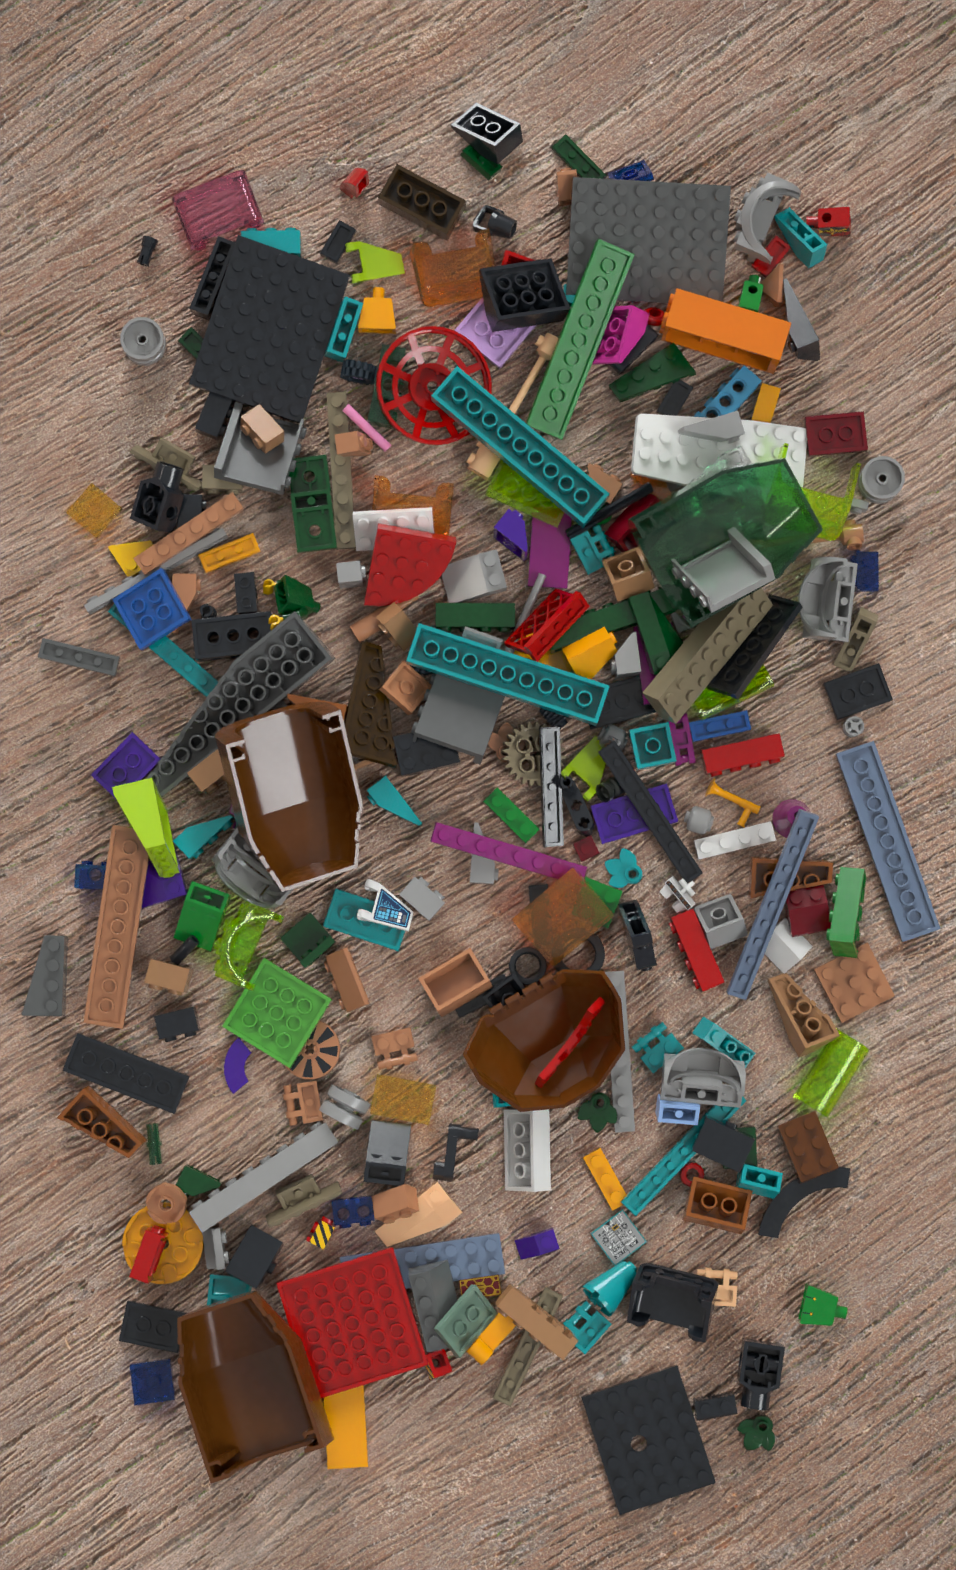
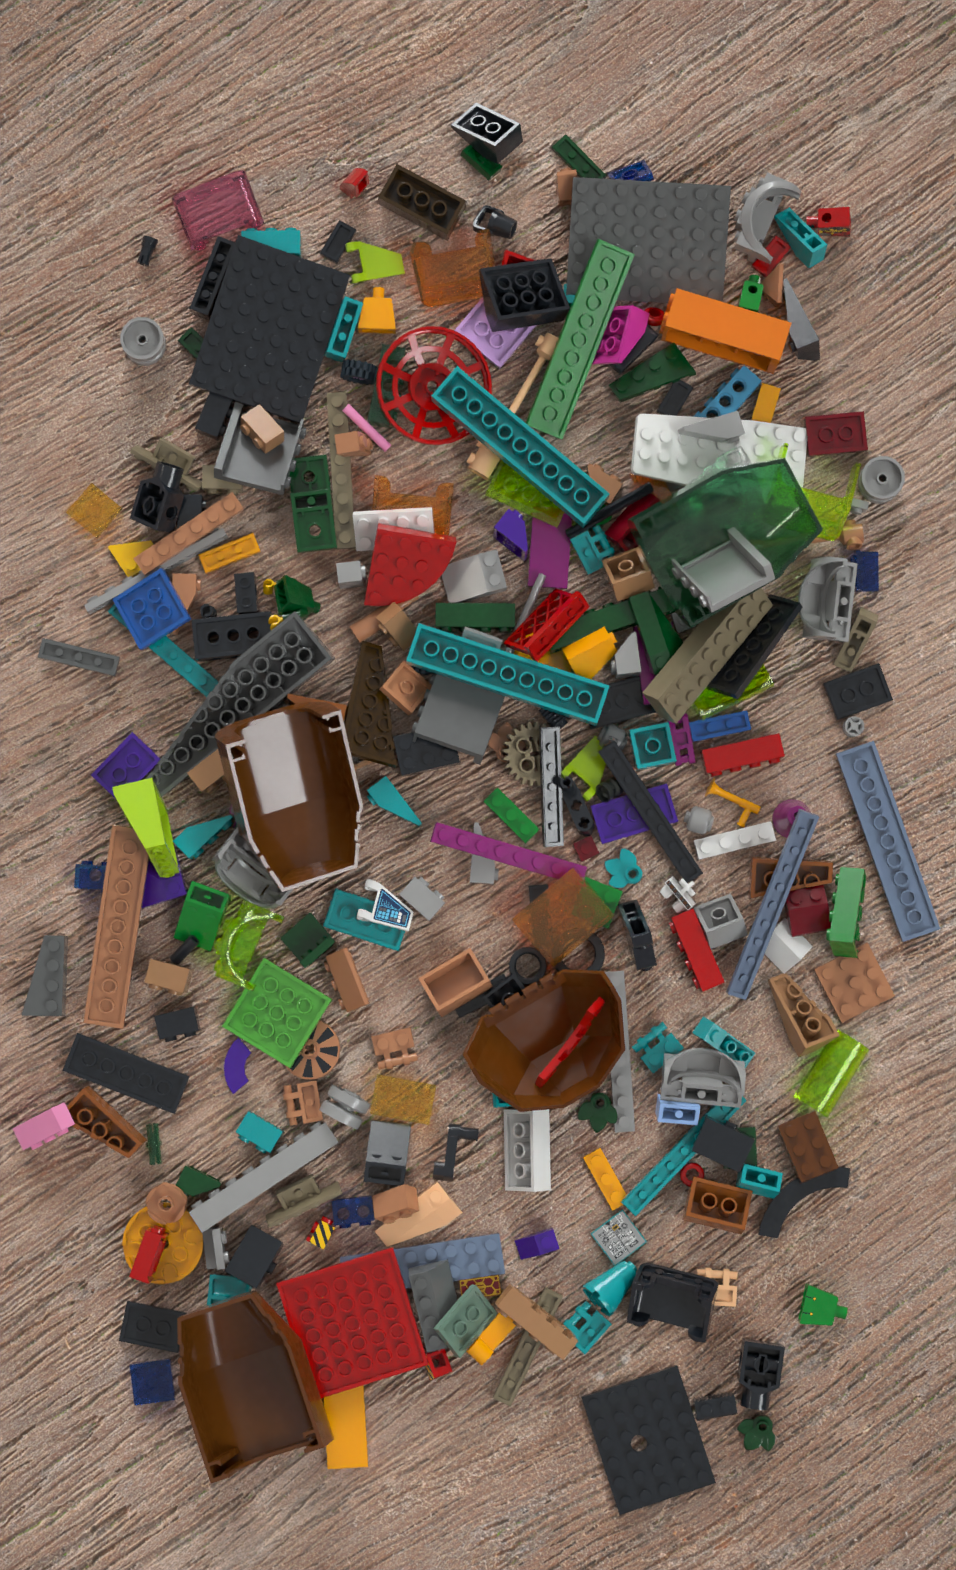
(44, 1127): none -> bright pink brick
(259, 1131): none -> teal brick

